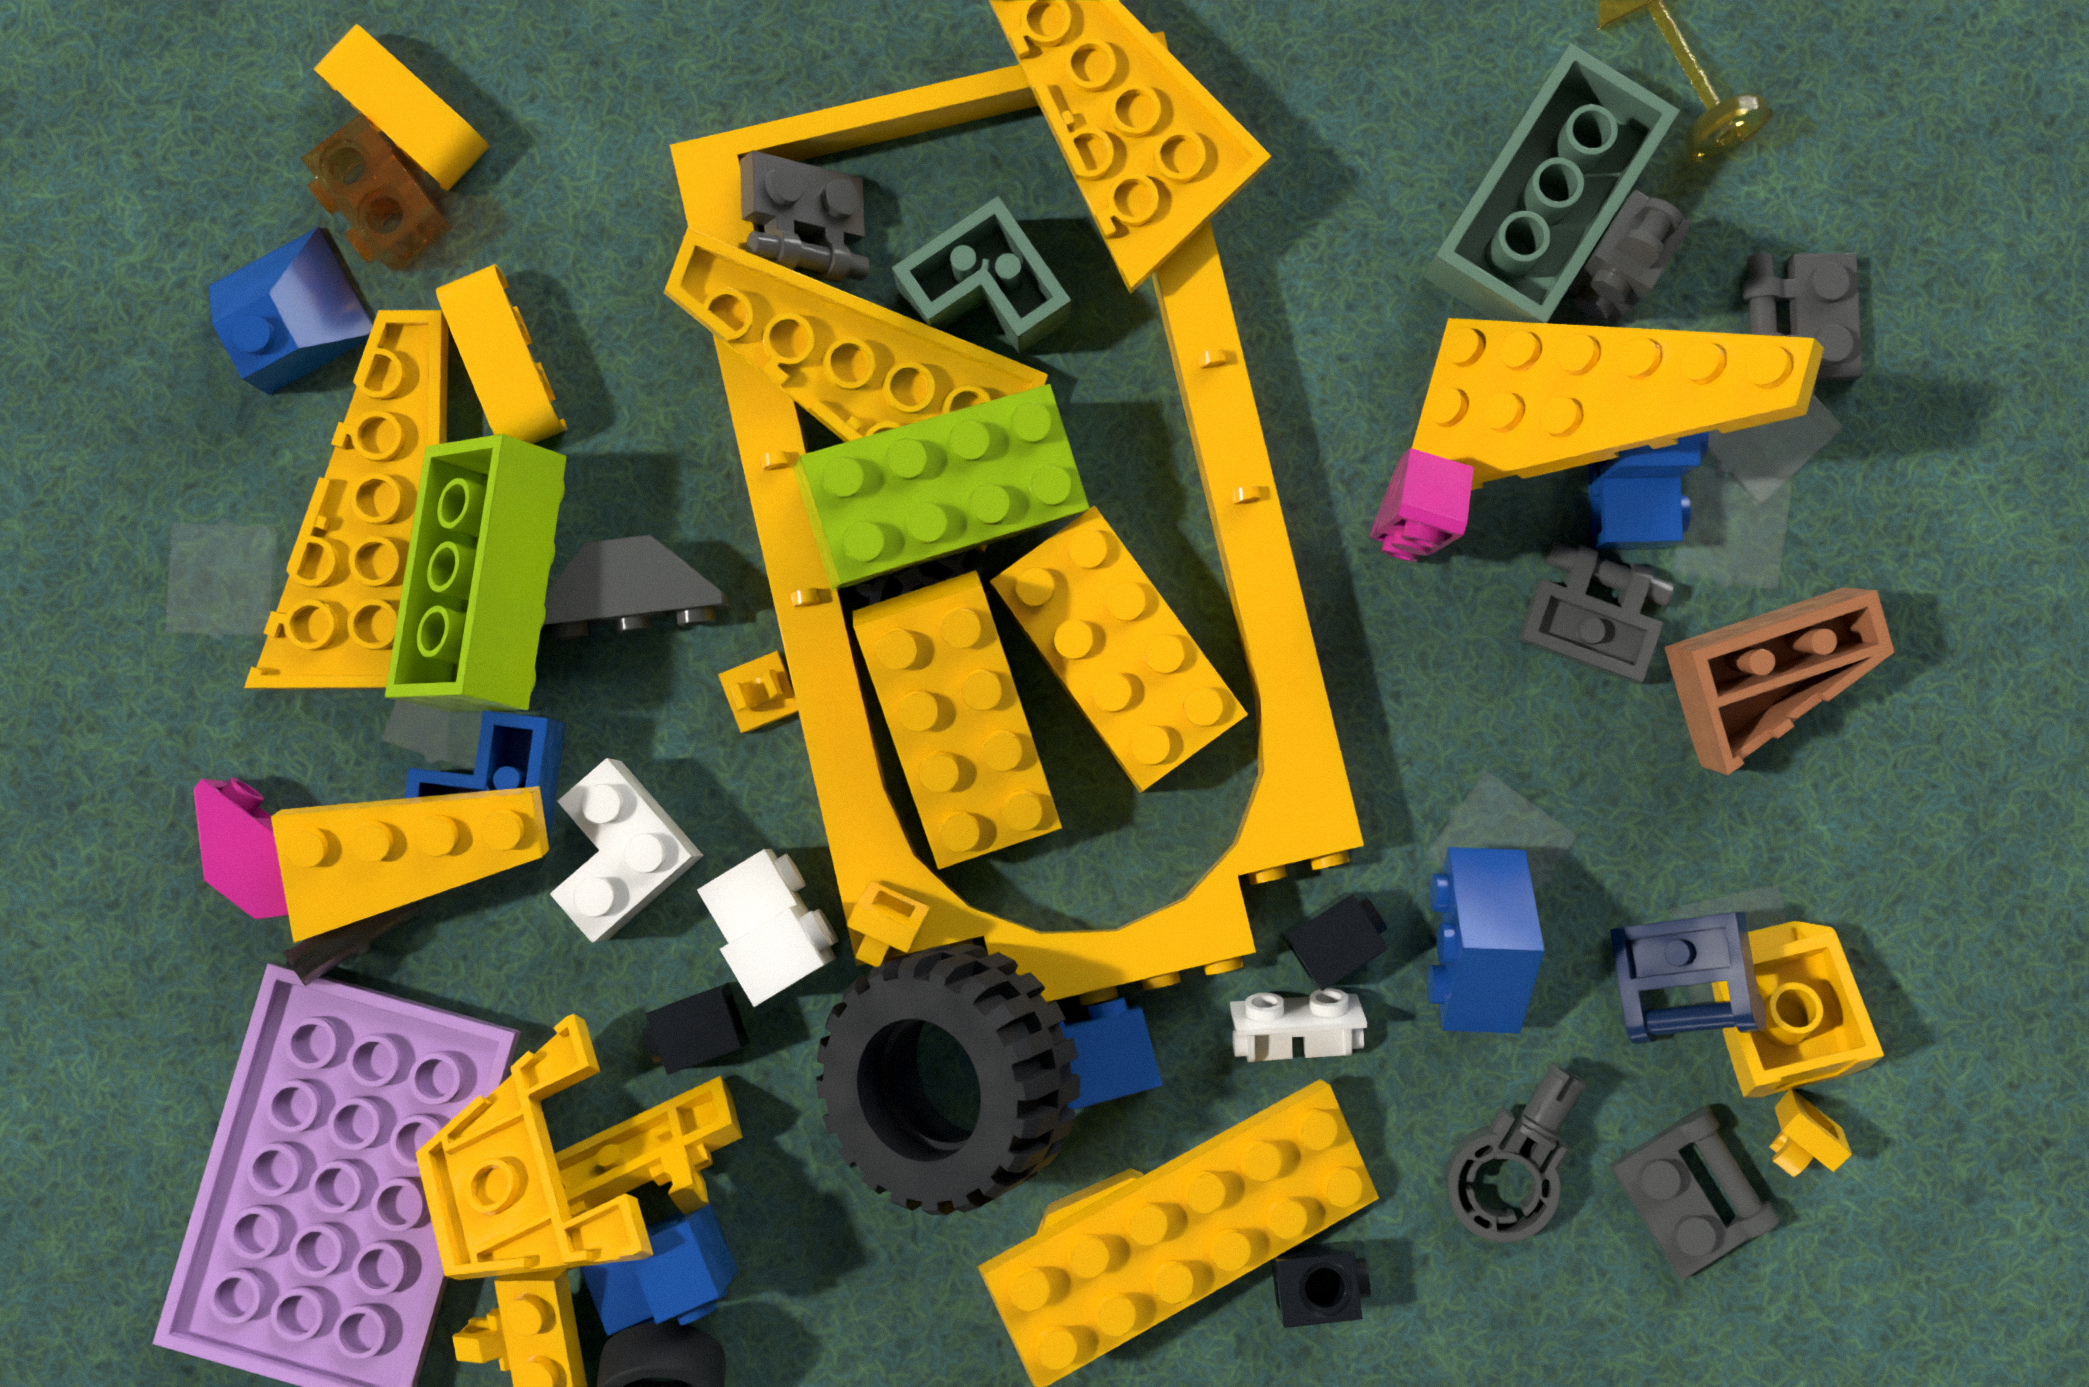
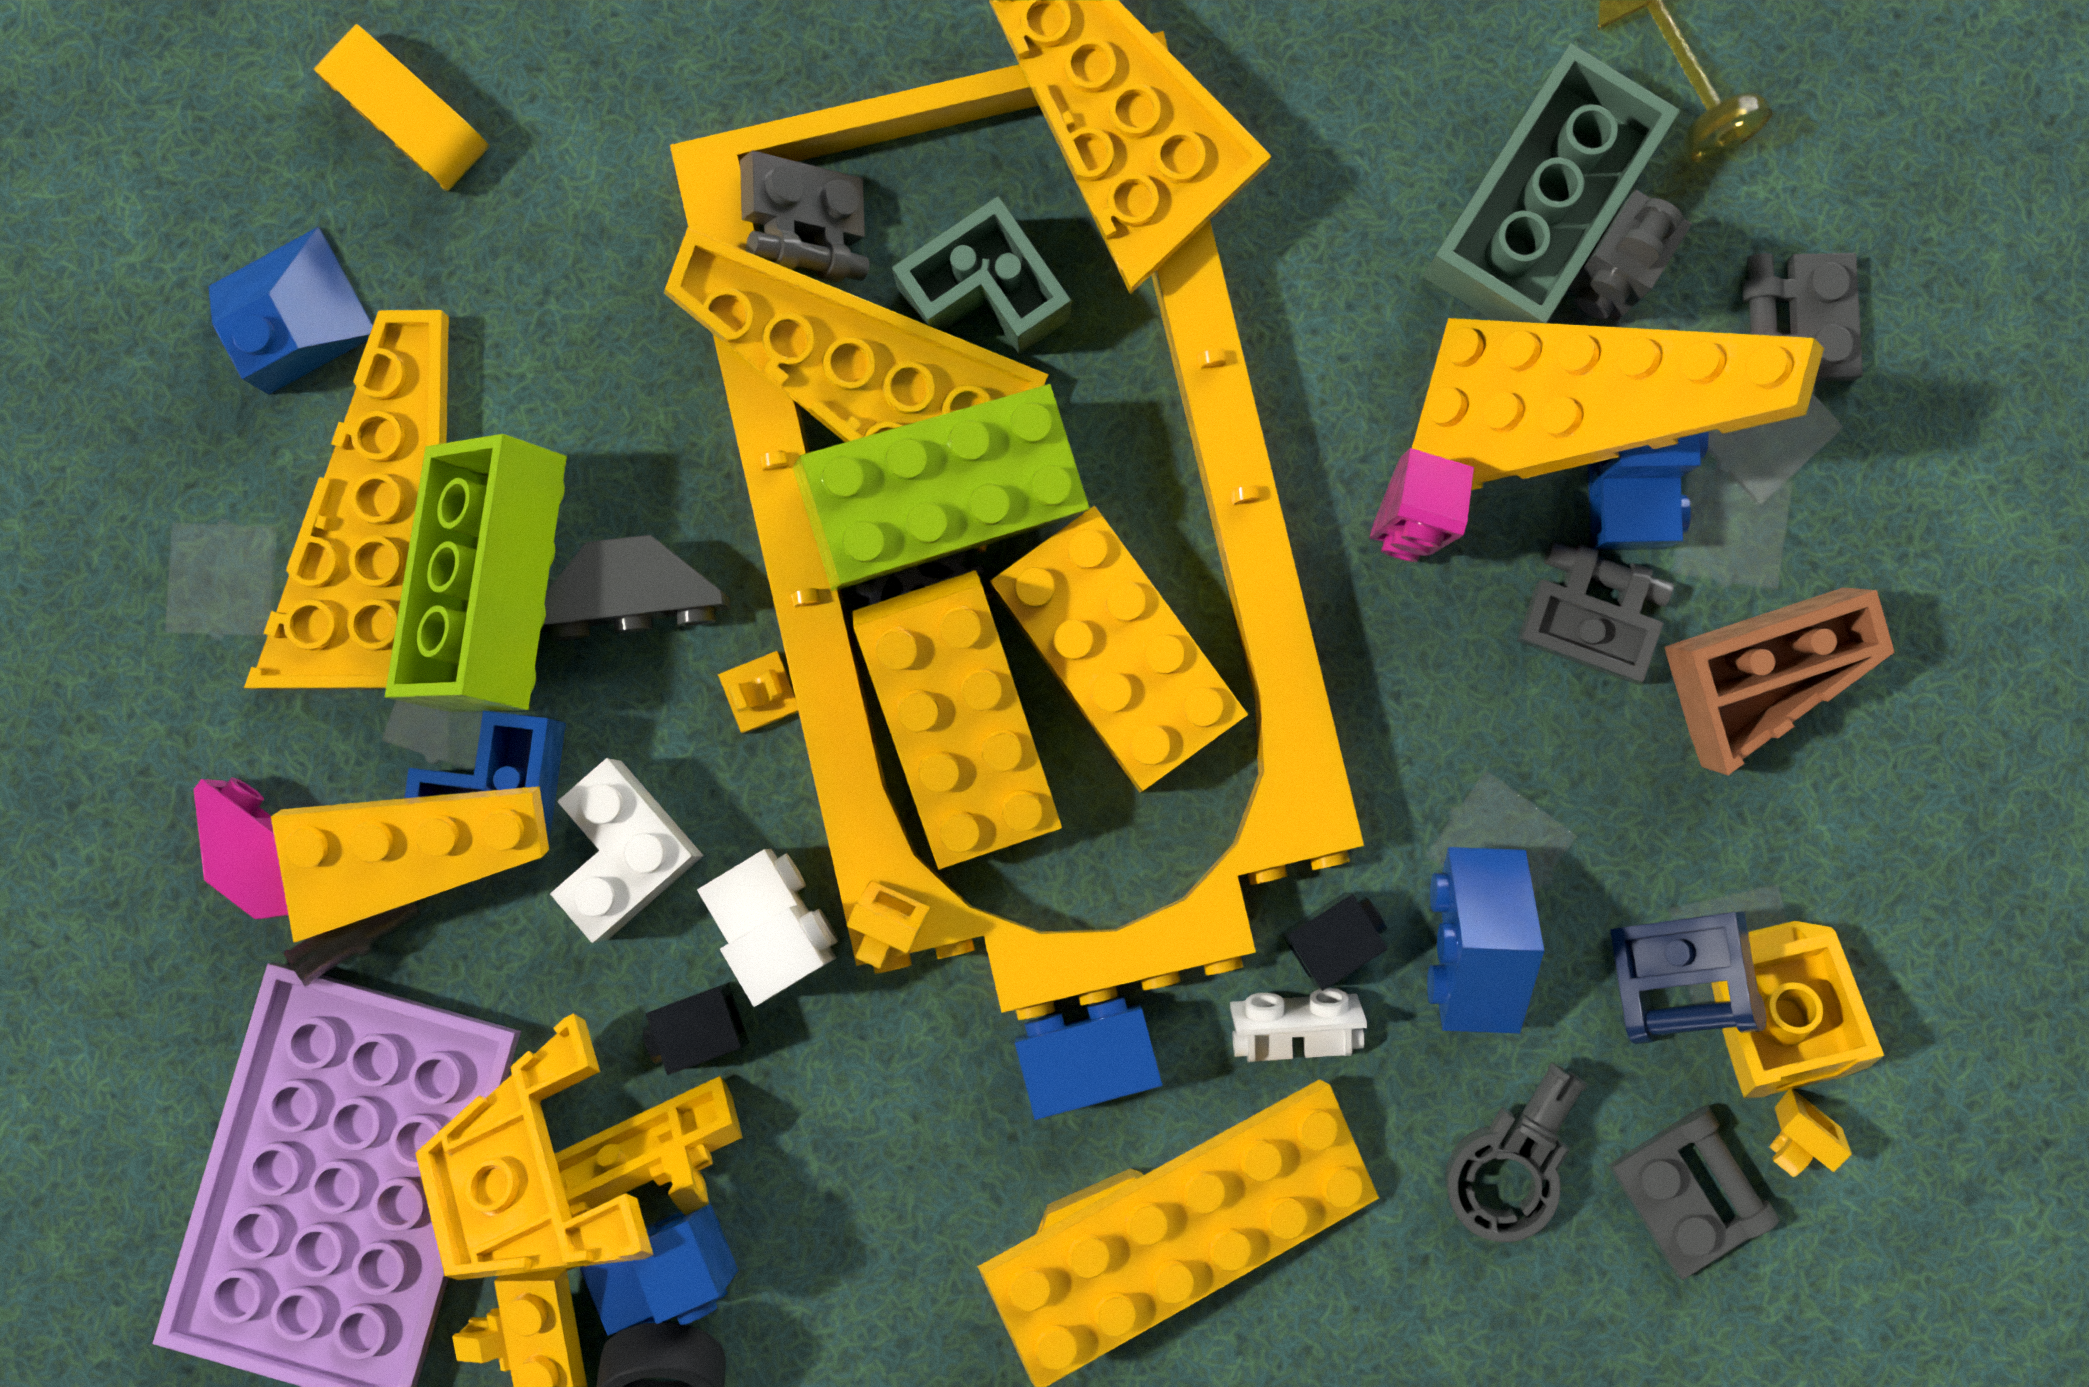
(382, 190): clear orange brick -> none
(497, 356): yellow beam -> none
(878, 1095): black tyre -> none
(1342, 1304): black brick -> none

